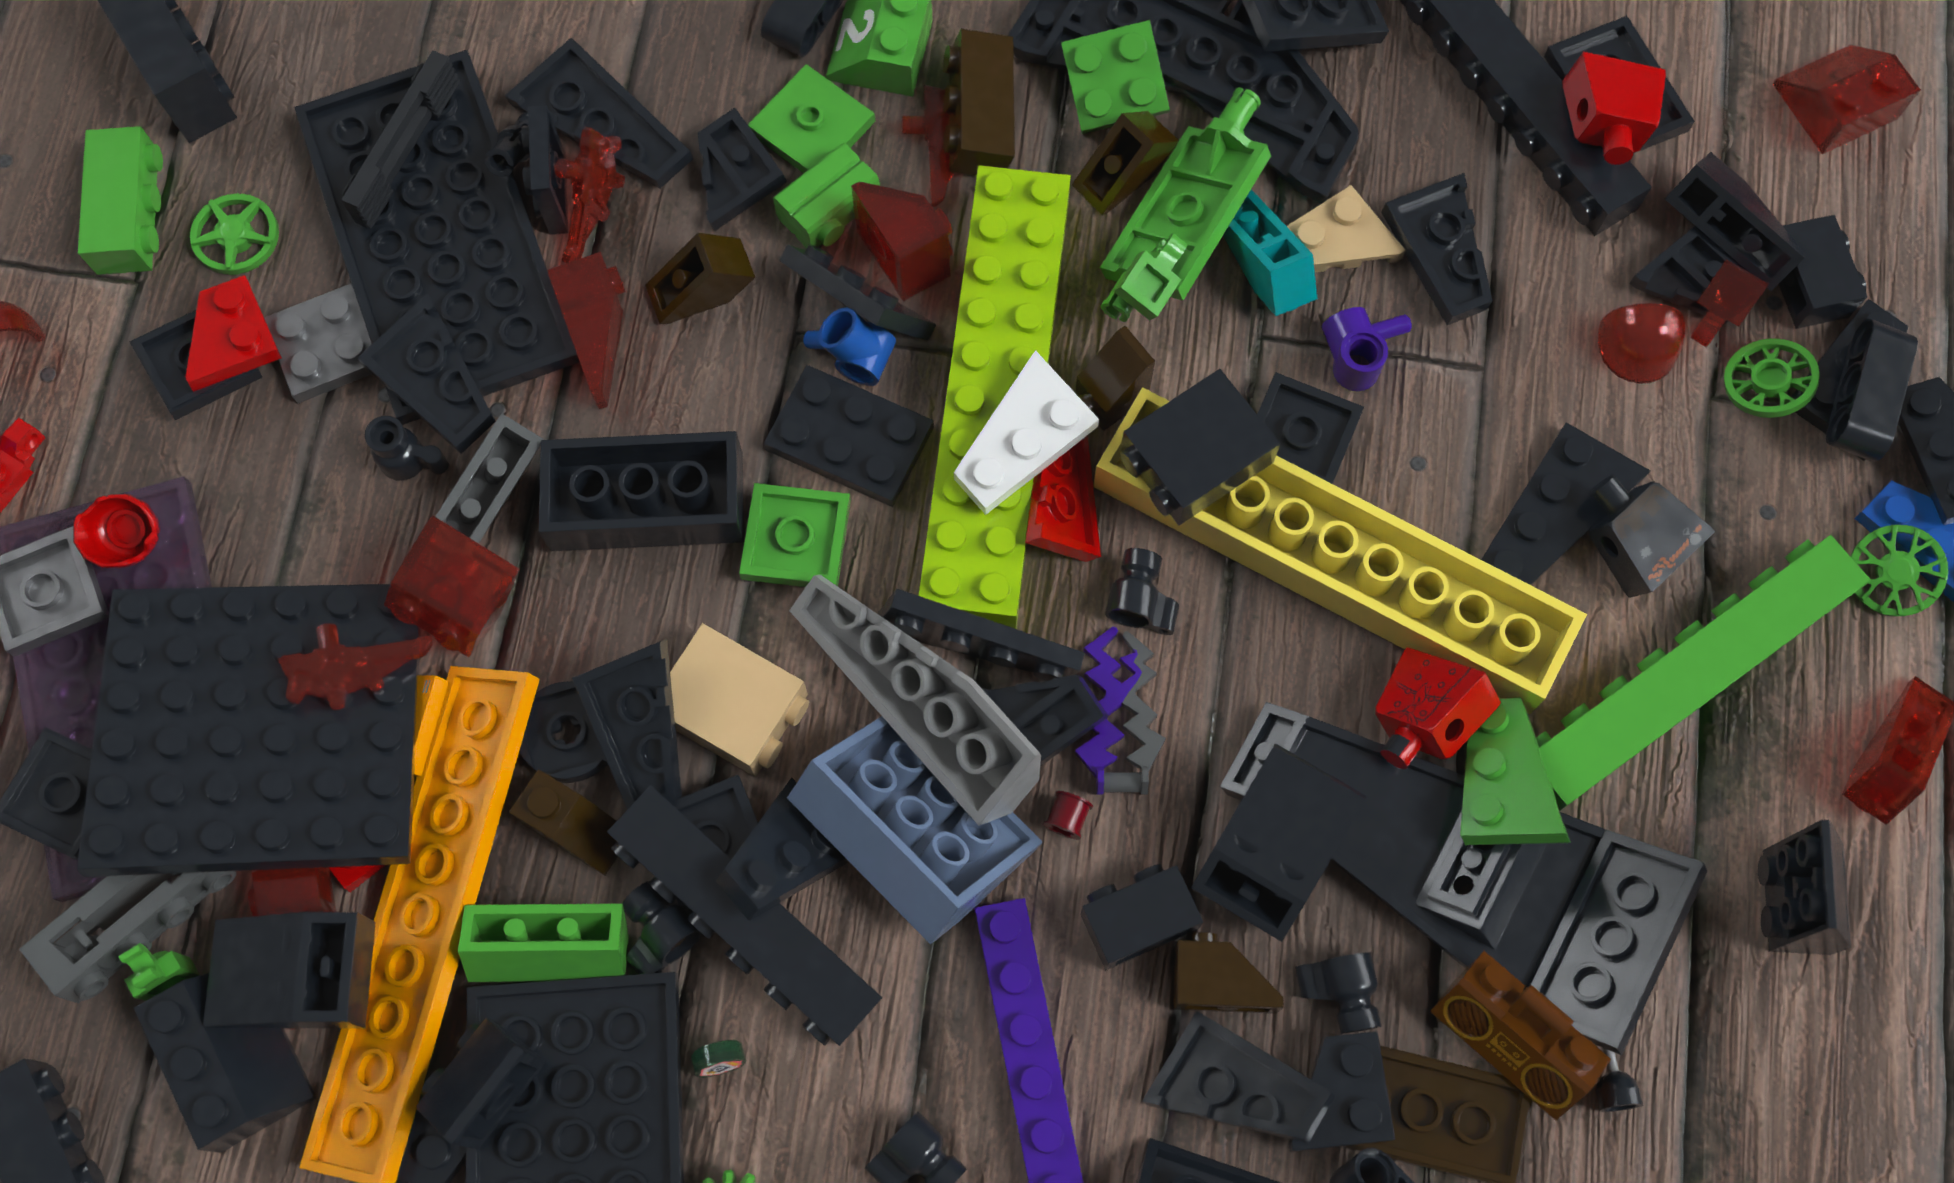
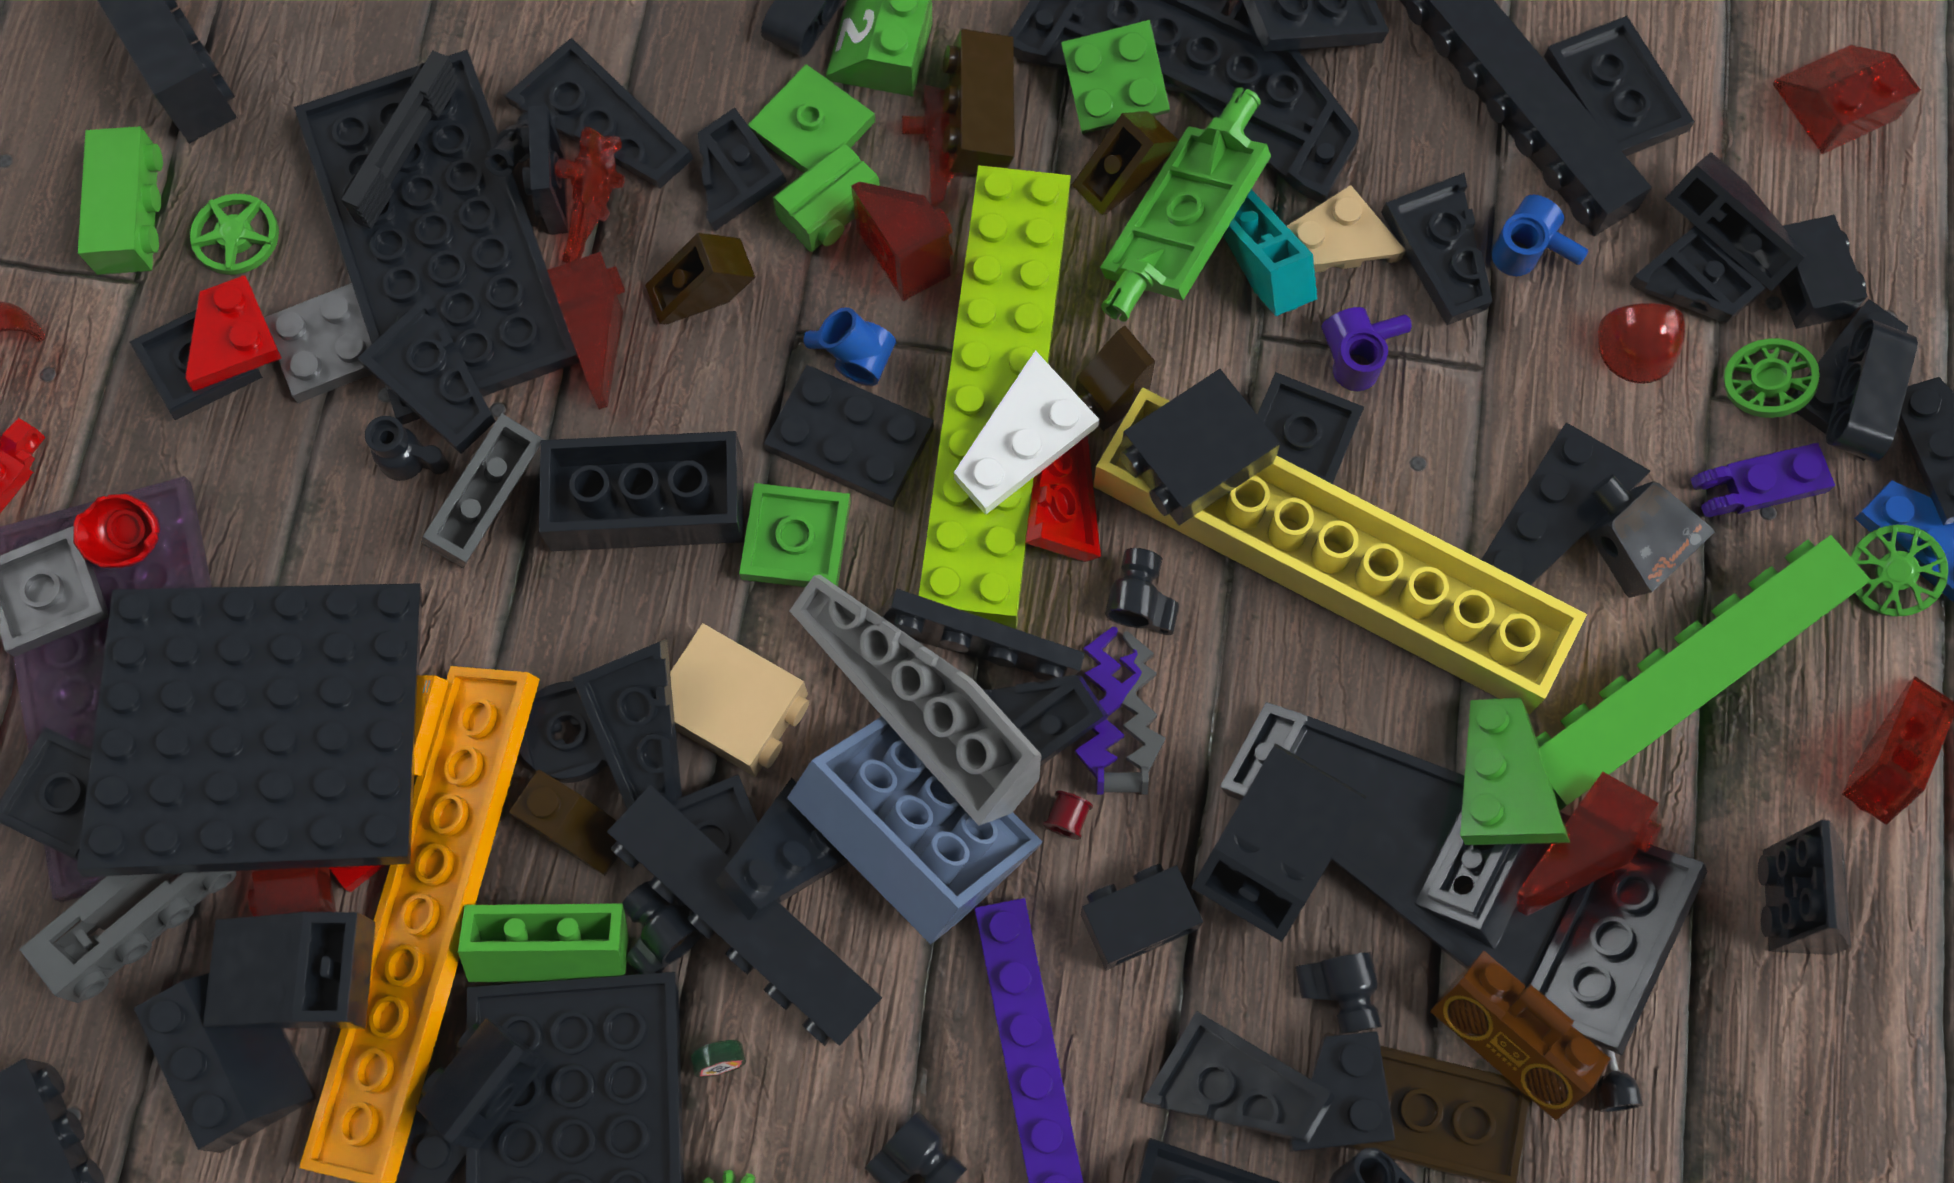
(156, 971): bright green plate -> none
(340, 670): clear red piece -> none
(451, 587): clear red slope -> none
(850, 289): black wing -> none
(1149, 277): bright green plate -> none
(1219, 978): dark brown slope -> none
(1432, 707): red torso -> none
(1537, 227): none -> blue piece
(1602, 836): none -> clear red slope
(1614, 104): red torso -> none
(1728, 298): clear red plate -> none
(1766, 480): none -> dark purple hinge

